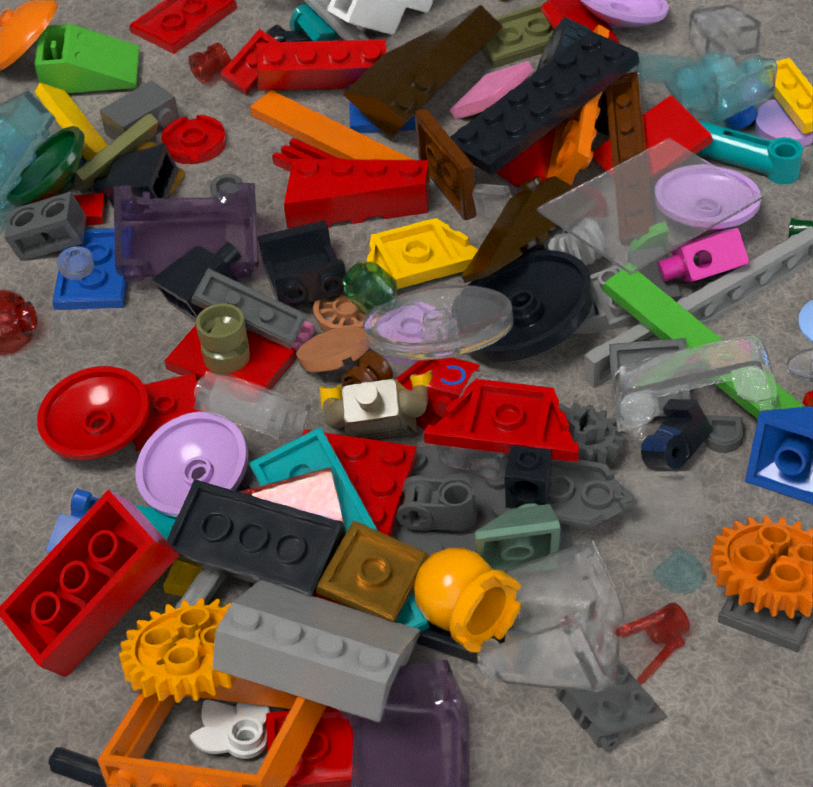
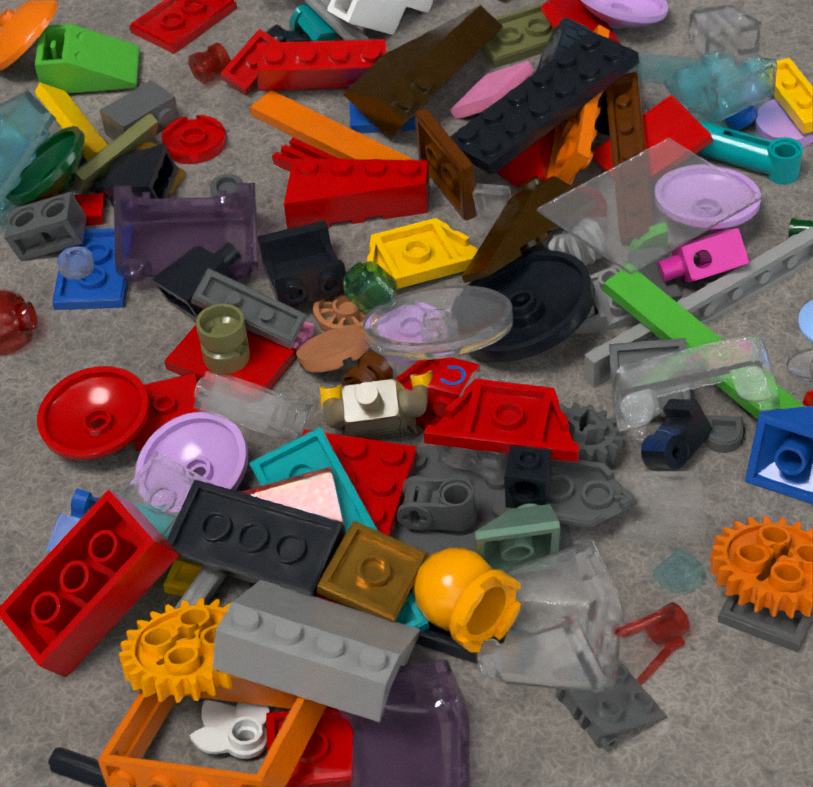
(161, 491): none -> clear tile

